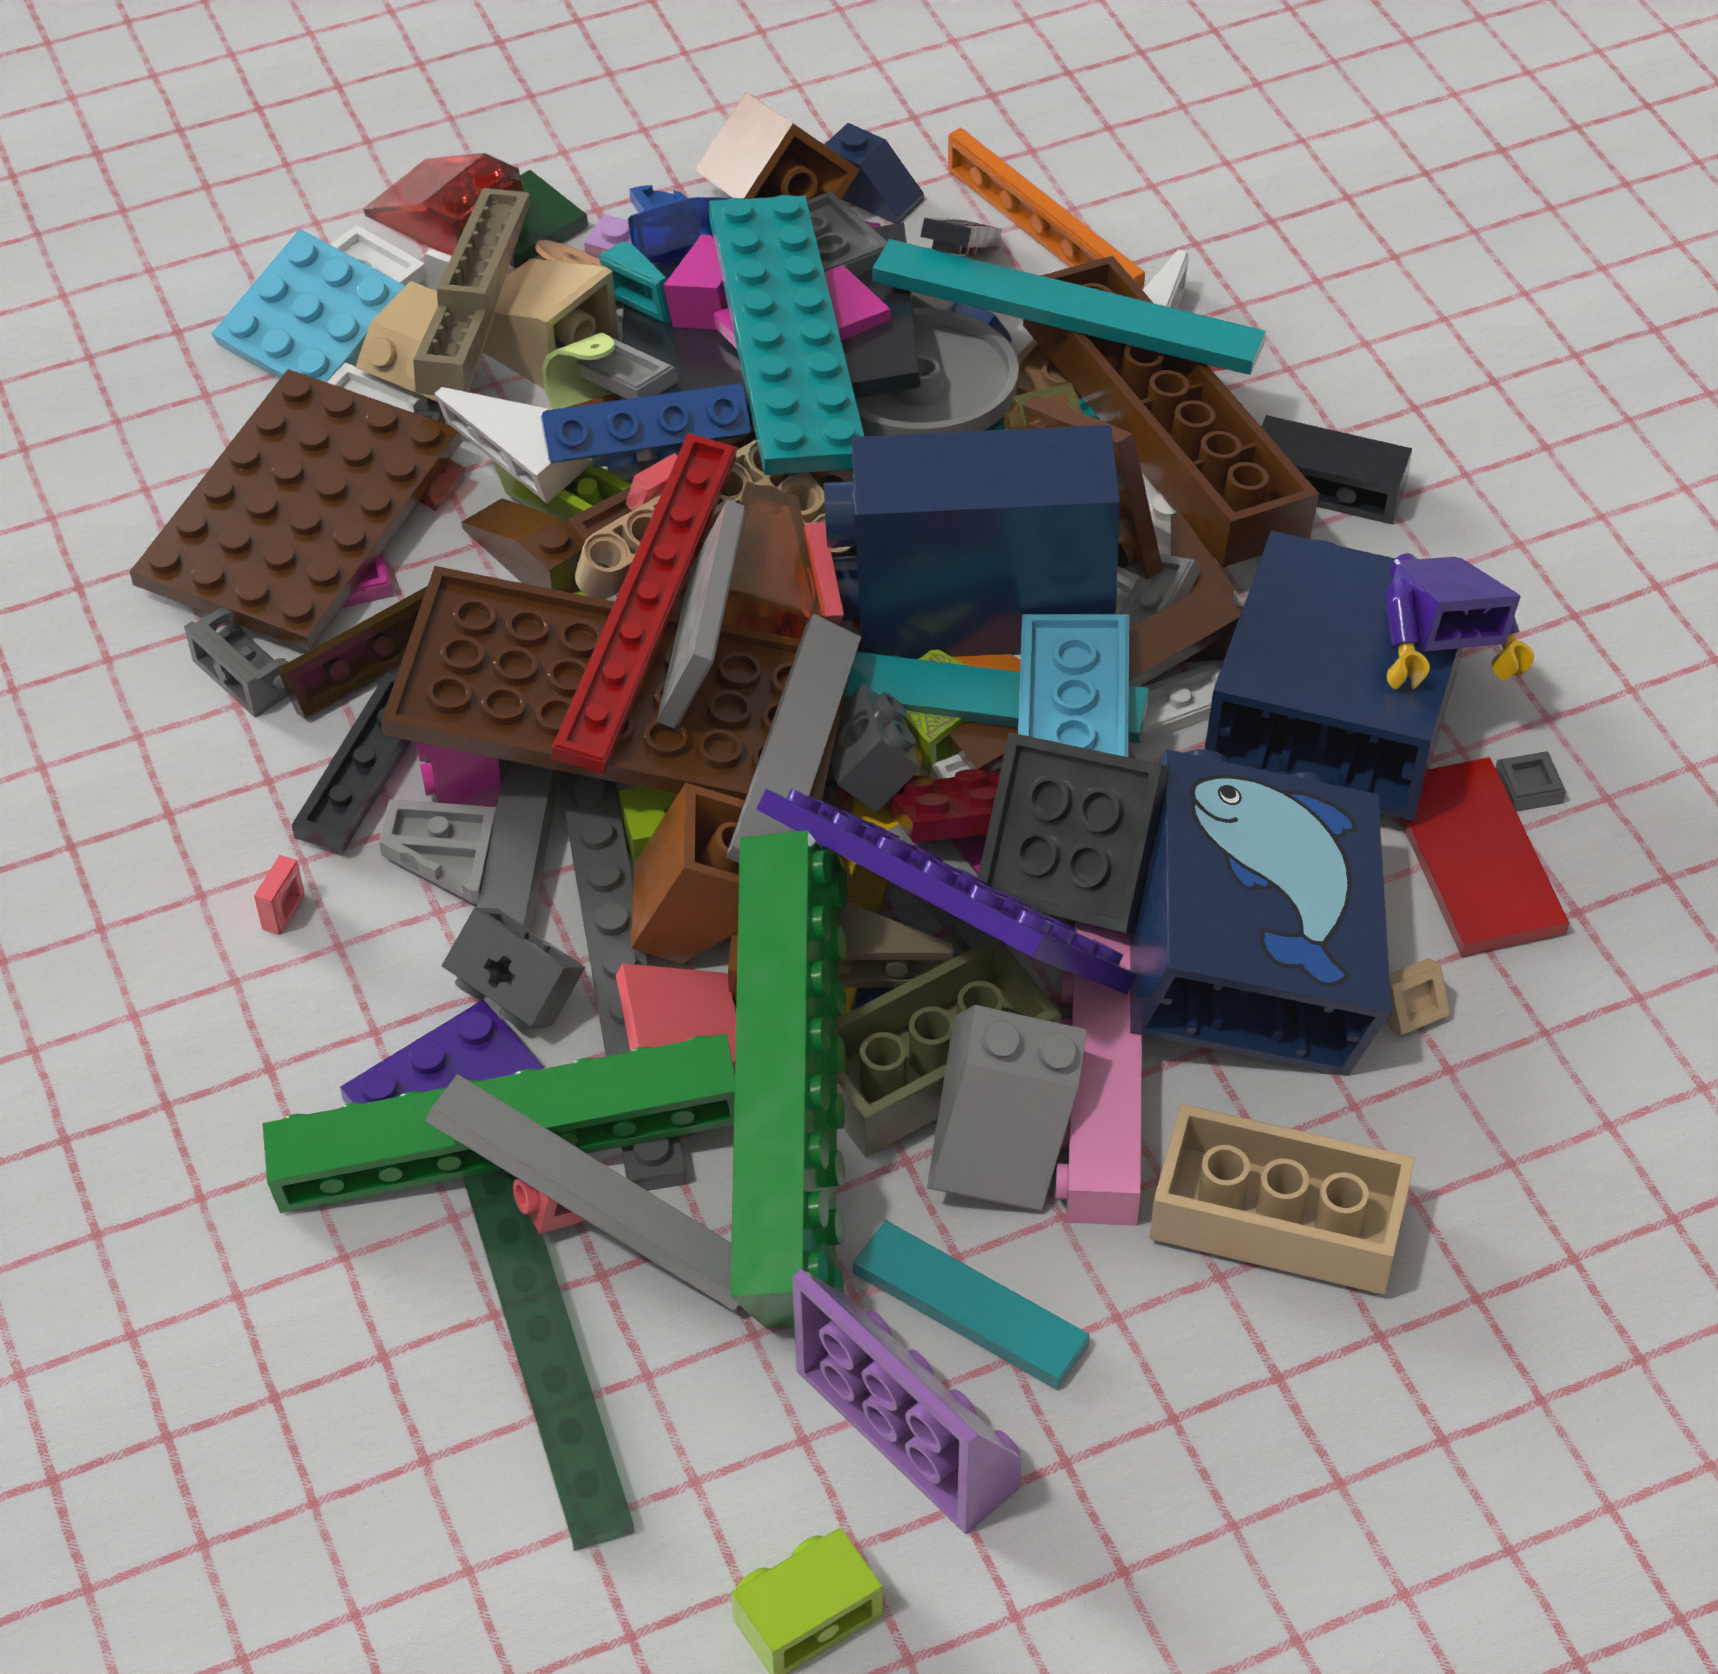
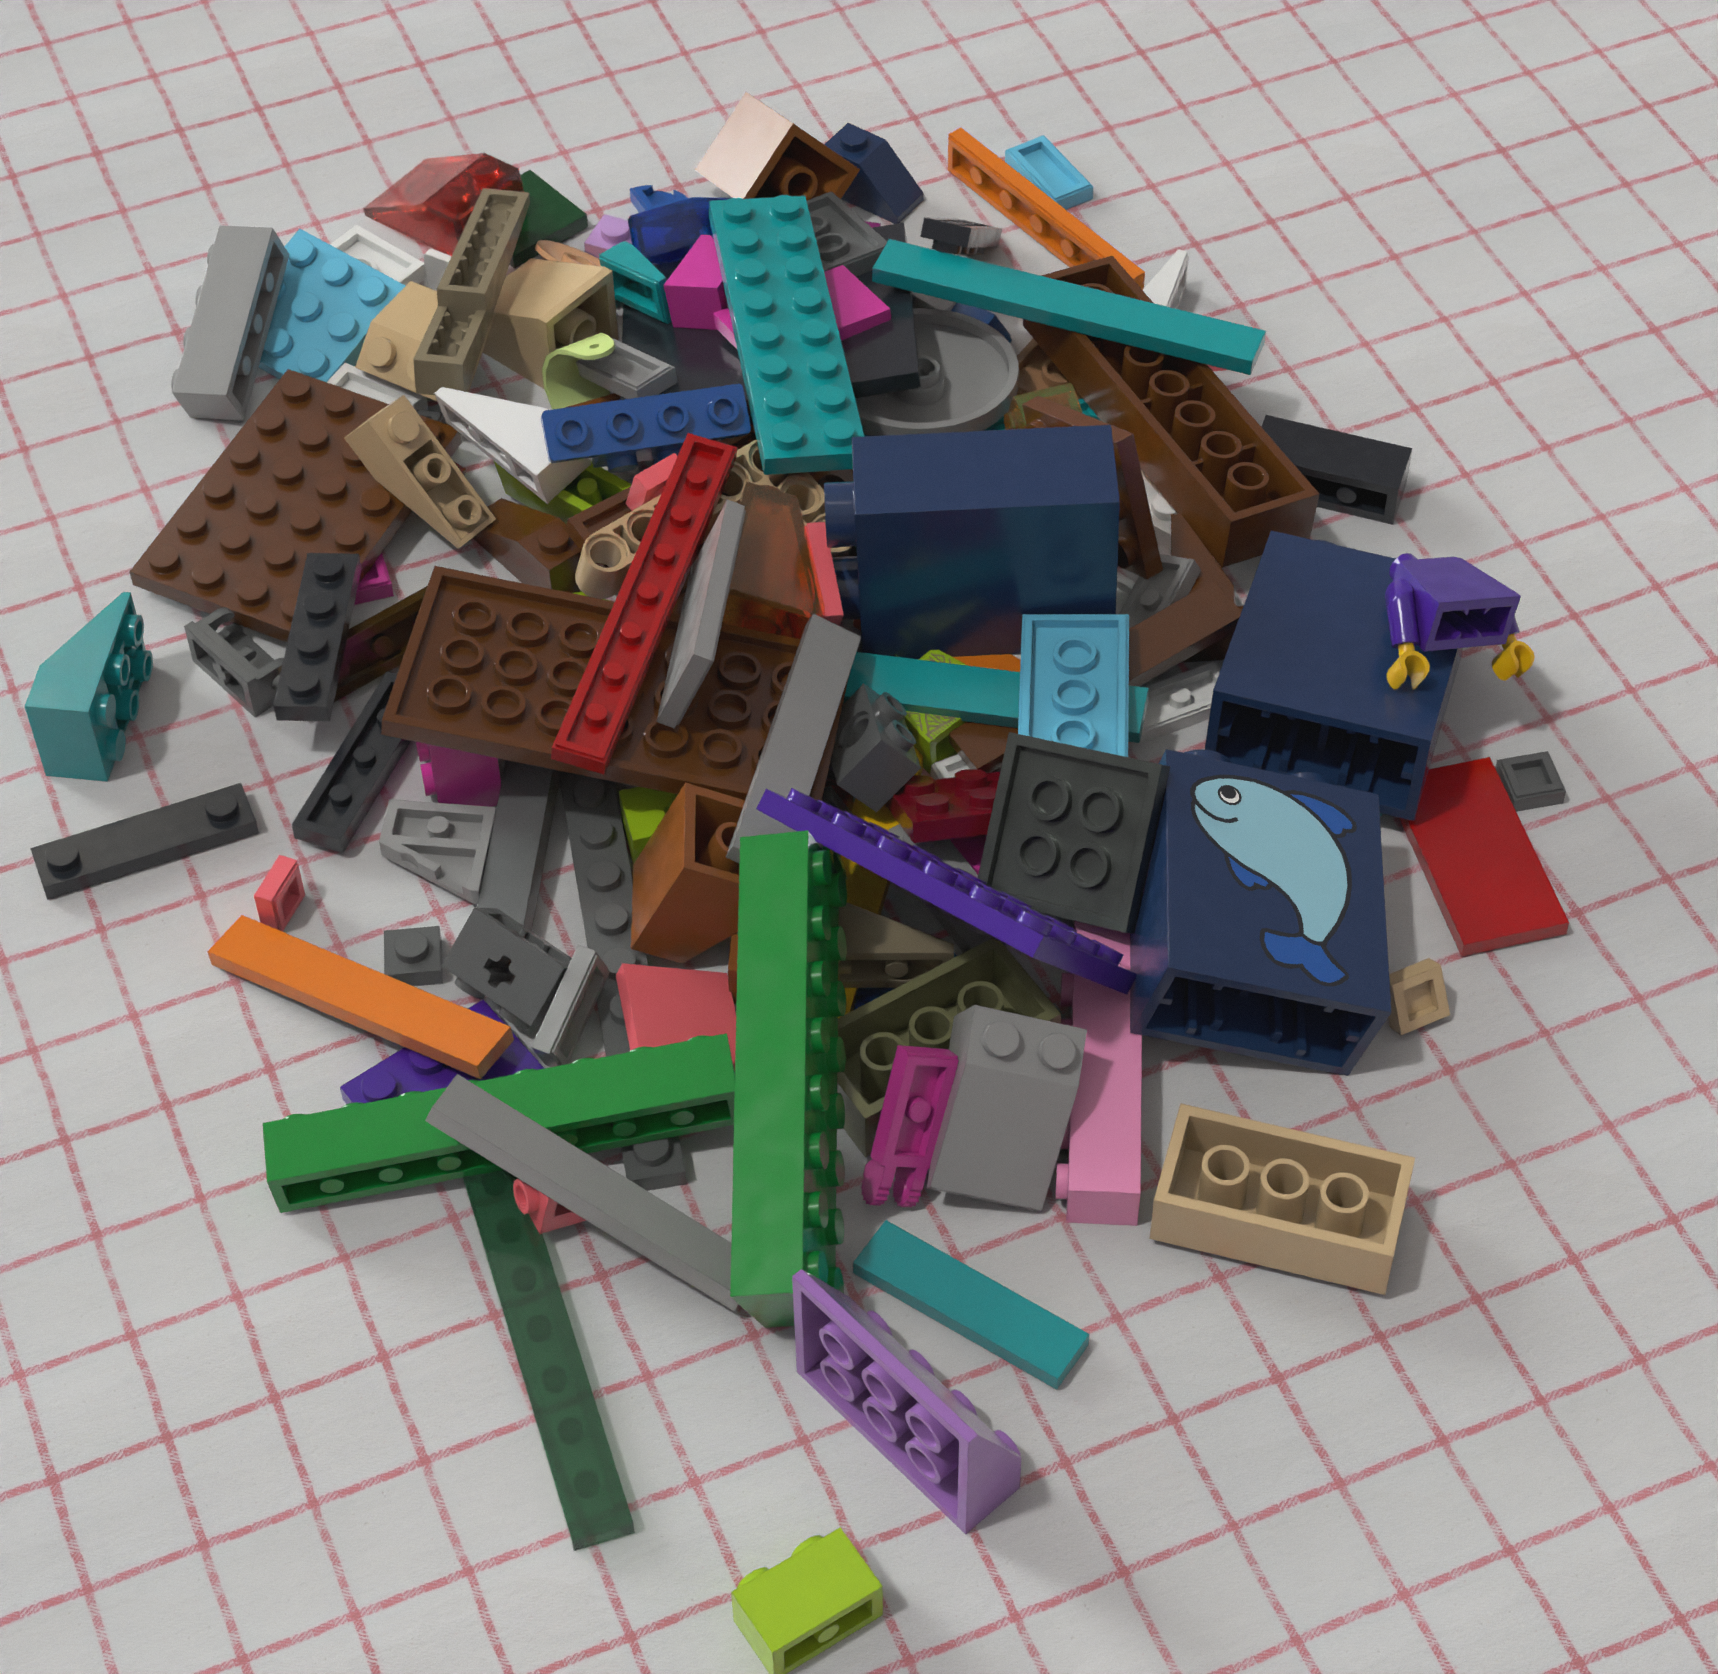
(90, 694): none -> teal slope
(144, 840): none -> black plate
(230, 323): none -> light grey brick
(317, 637): none -> black plate
(361, 996): none -> orange tile
(414, 955): none -> dark grey plate
(419, 471): none -> tan slope
(571, 1007): none -> light grey tile
(909, 1124): none -> dark pink hinge
(1050, 172): none -> medium azure tile

